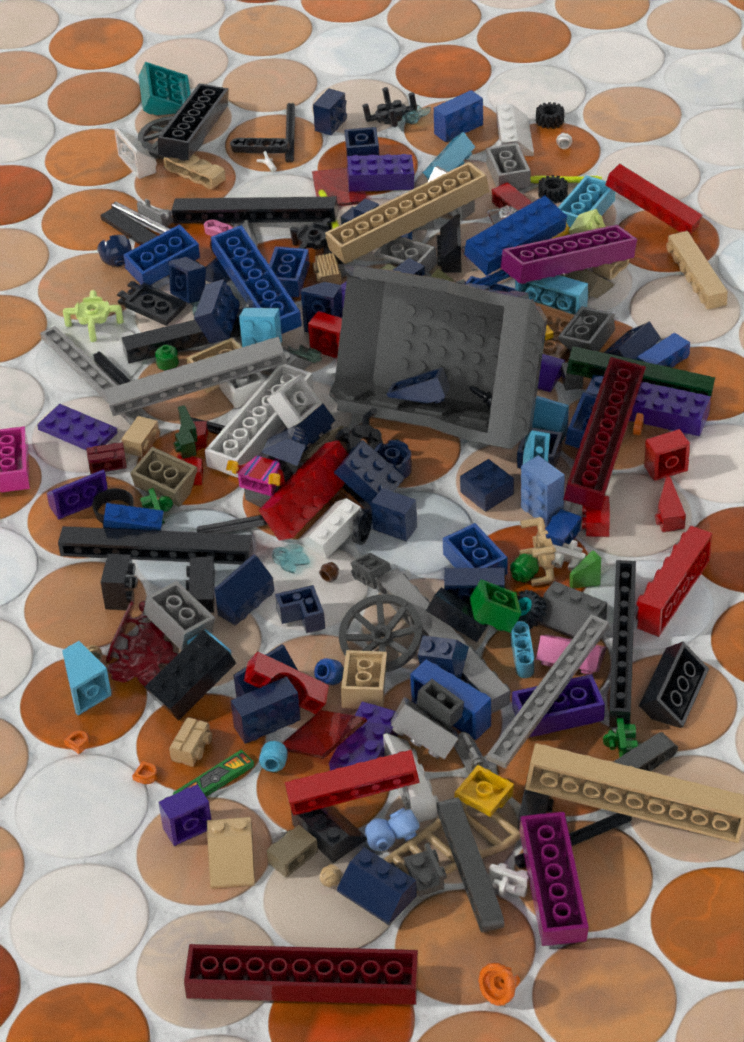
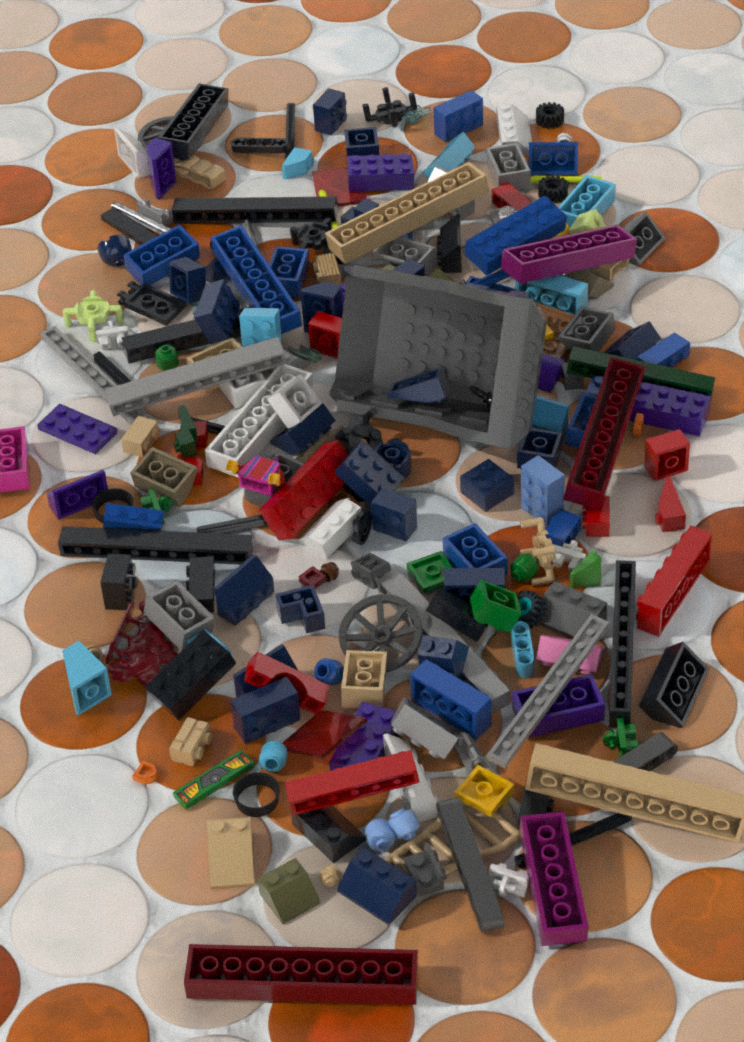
(77, 741): orange tile -> none
(106, 457): dark red brick -> none
(110, 334): none -> white hips
(161, 166): none -> dark purple slope
(162, 89): teal slope -> none
(185, 814): dark purple brick -> none
(215, 227): bright pink beam -> none
(252, 779): none -> black tyre
(268, 161): white bar -> none
(287, 445): dark blue slope -> none
(288, 890): none -> olive slope
(290, 557): clear light blue plate -> none
(292, 851): dark tan brick -> none
(297, 163): none -> medium azure slope
(312, 577): none -> dark red plate
(429, 571): none -> green plate
(440, 703): dark grey brick -> none
(498, 983): orange hair -> none
(536, 444): medium azure brick -> none
(553, 158): none -> blue slope
(647, 237): none -> dark grey slope
(653, 199): red brick -> none
(697, 270): tan brick -> none

